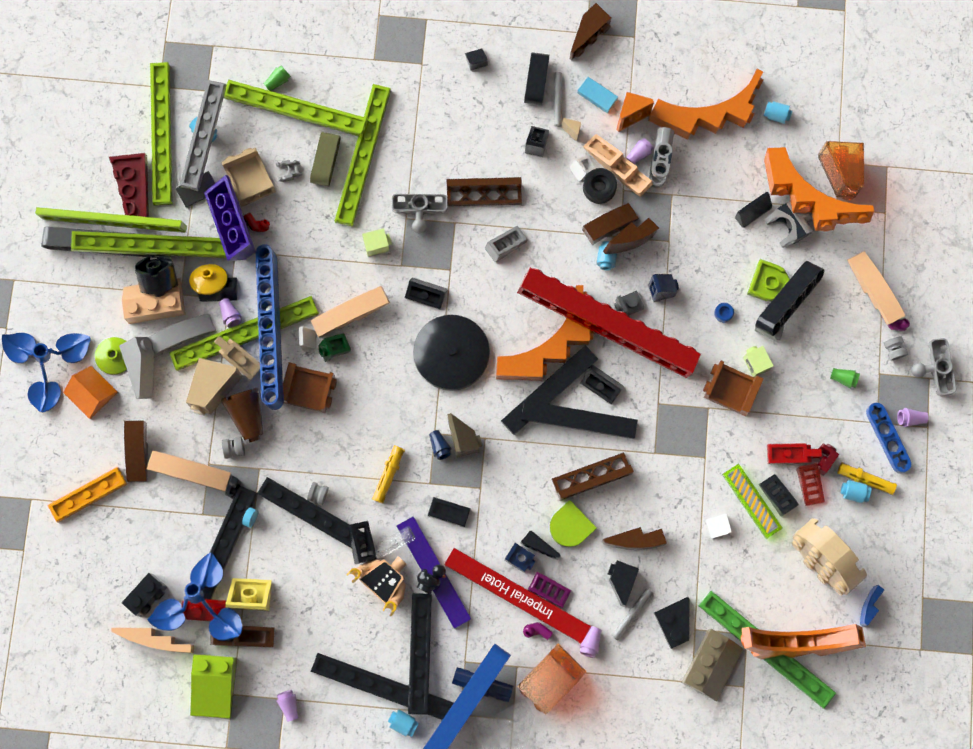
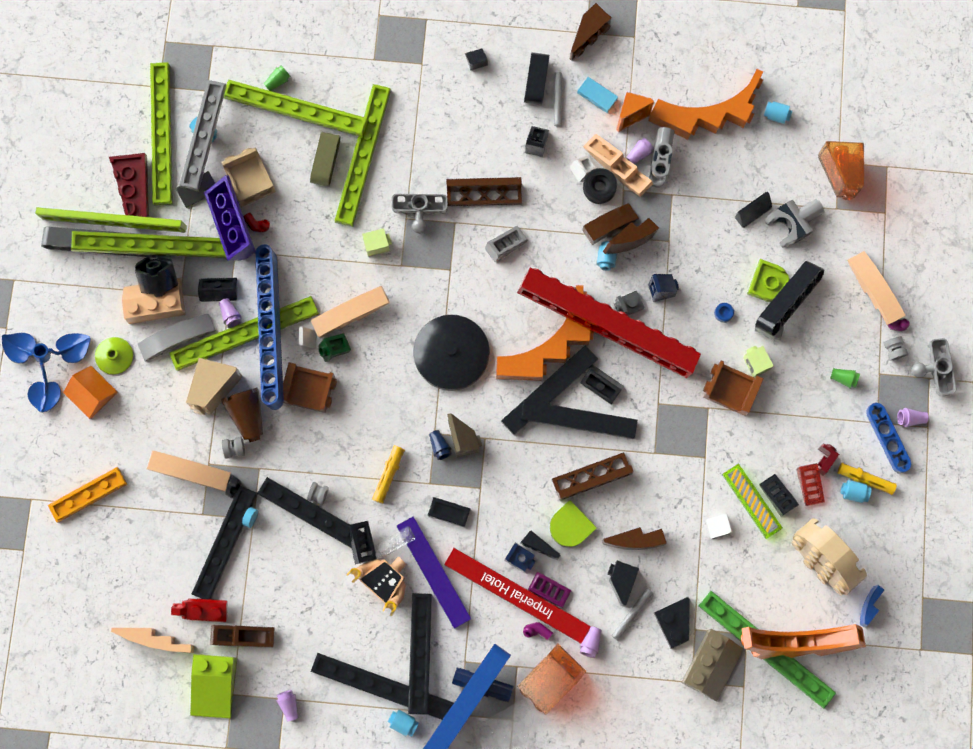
(136, 450): reddish brown slope -> none
(140, 365): light grey slope -> none
(144, 595): black brick -> none
(207, 573): blue plant -> none
(208, 279): yellow dish -> none
(238, 357): tan hinge -> none
(249, 594): light yellow slope -> none
(295, 163): light grey piece -> none
(425, 293): black slope -> none
(430, 582): black animal -> none
(571, 127): tan slope -> none
(791, 453): red hinge -> none
(804, 198): orange arch -> none

